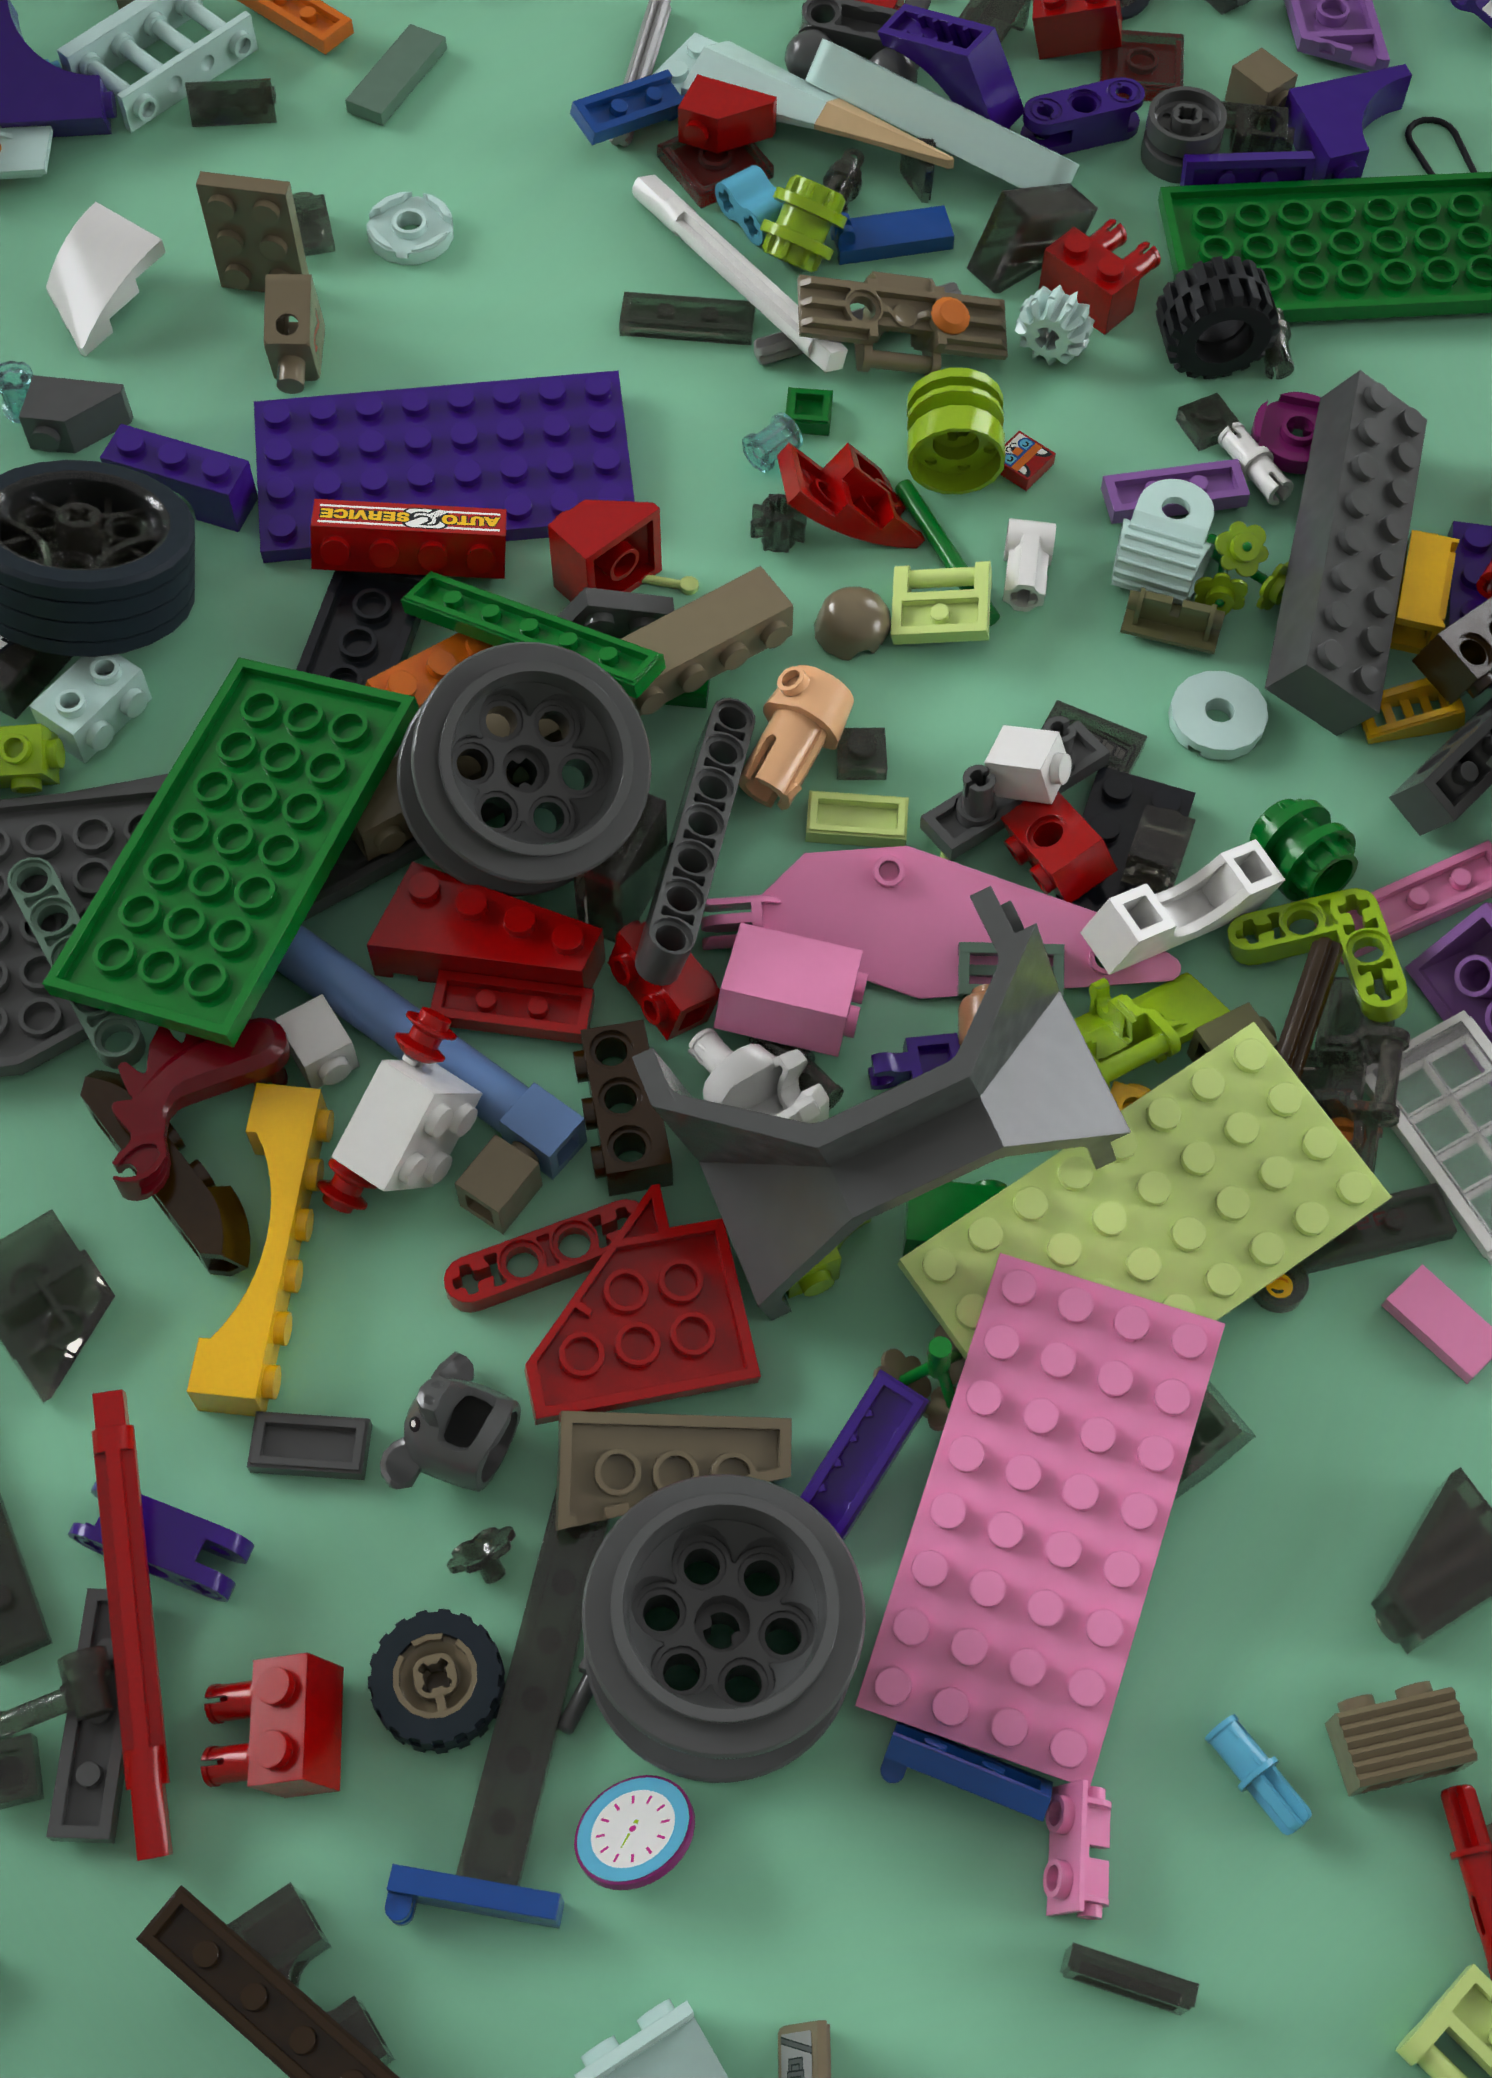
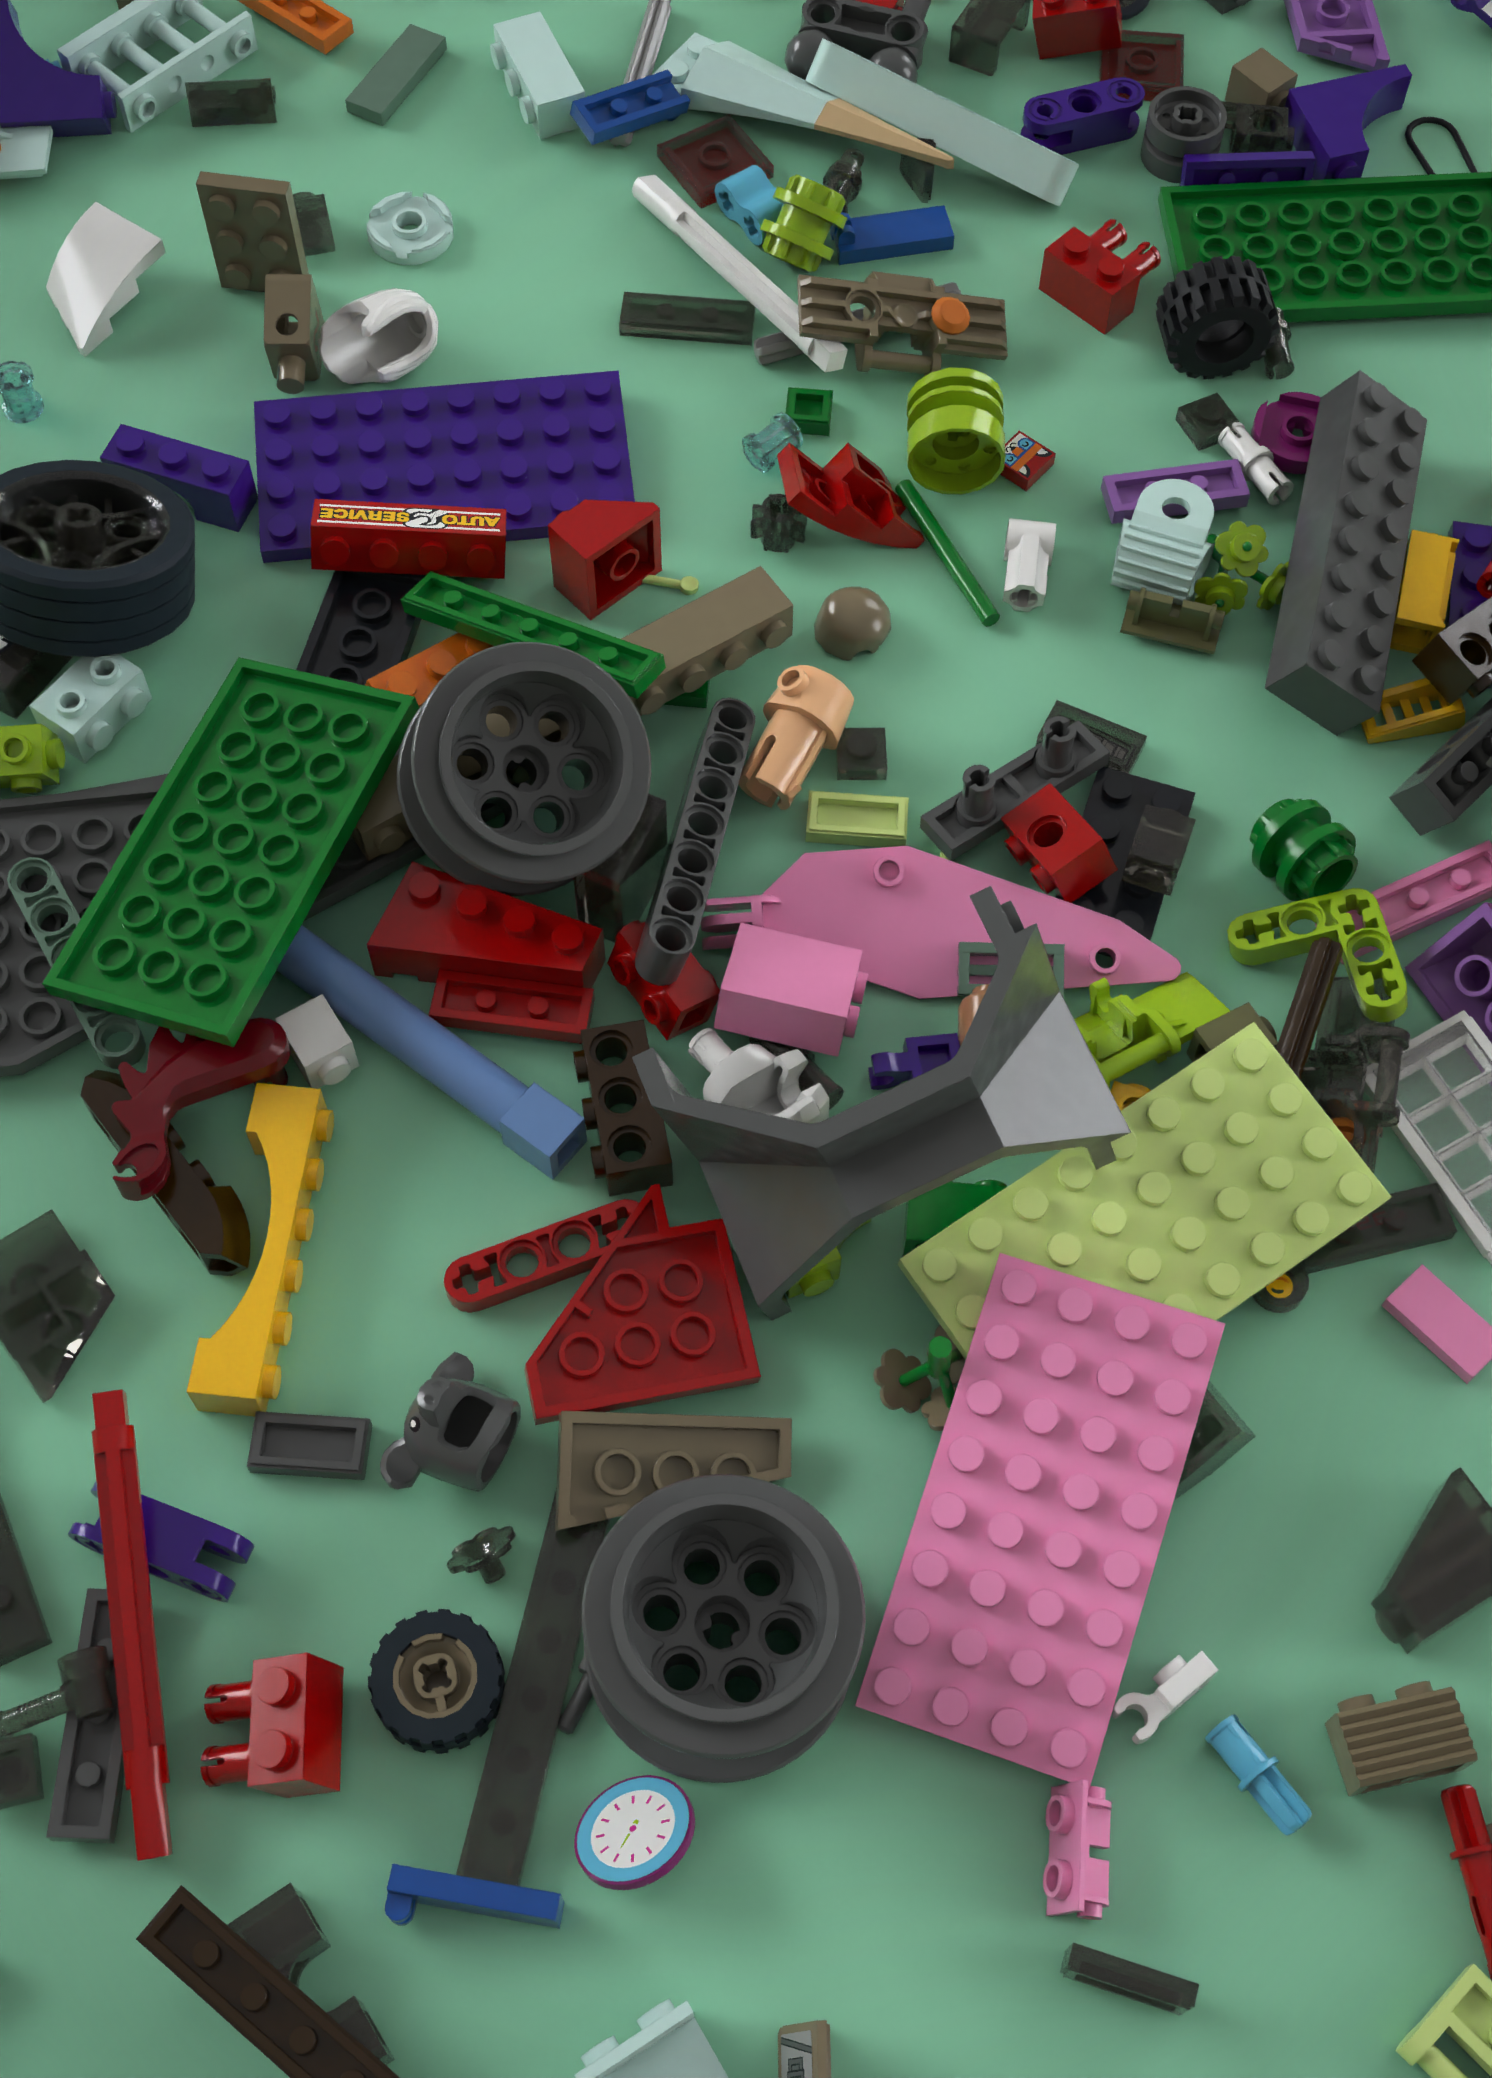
(72, 413): dark grey slope -> none
(379, 337): none -> white hair
(404, 1120): white brick -> none
(499, 1182): dark tan brick -> none
(537, 73): none -> light aqua brick
(616, 611): dark grey wing -> none
(724, 115): red slope -> none
(864, 1451): dark purple plate -> none
(941, 614): yellowish green plate -> none
(960, 58): dark purple arch -> none
(965, 1770): blue hinge -> none
(1022, 229): clear smoke slope -> none
(1028, 764): white brick -> none
(1054, 325): light aqua gear -> none
(1146, 923): white arch -> none
(1176, 1683): none -> white plate
(1218, 692): light aqua tile -> none

